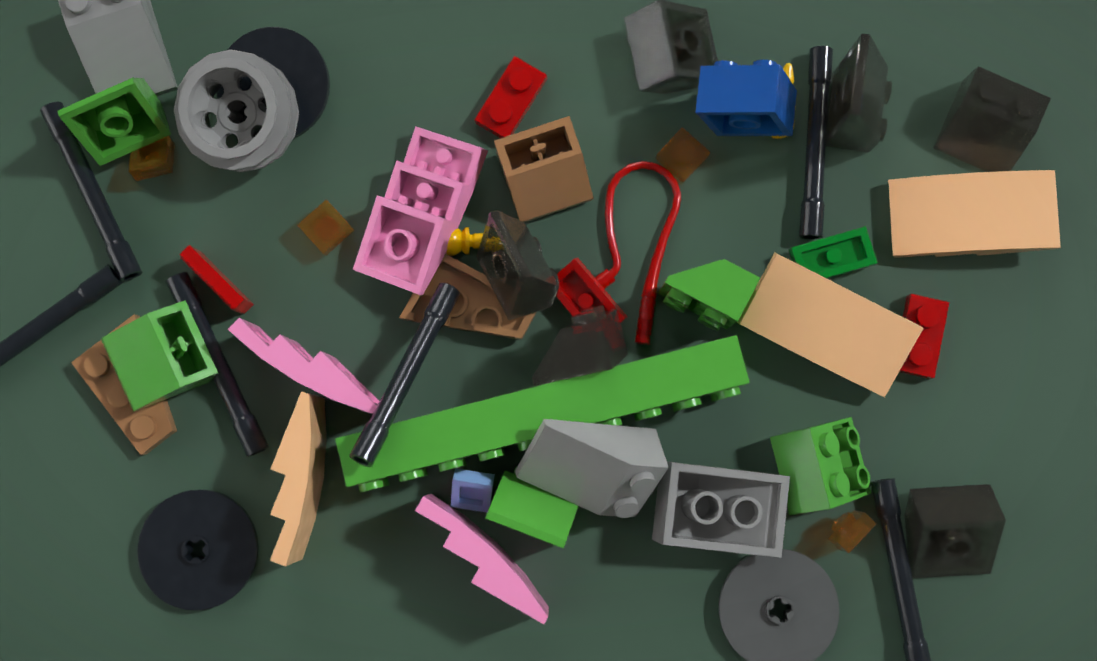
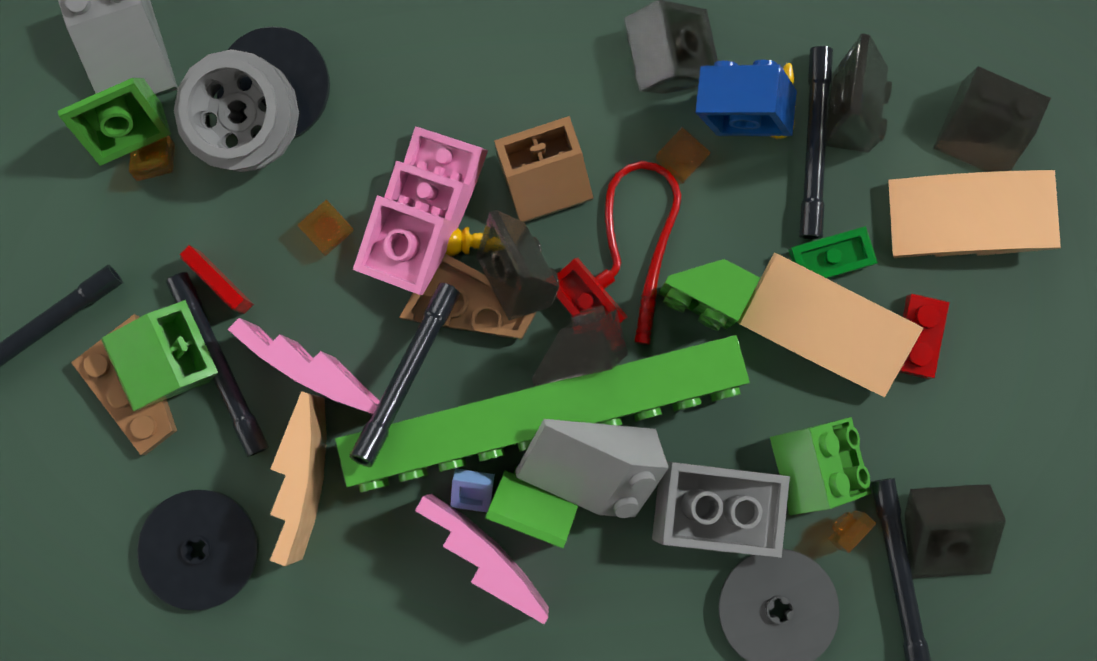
(117, 247): black piece -> none
(511, 98): red plate -> none

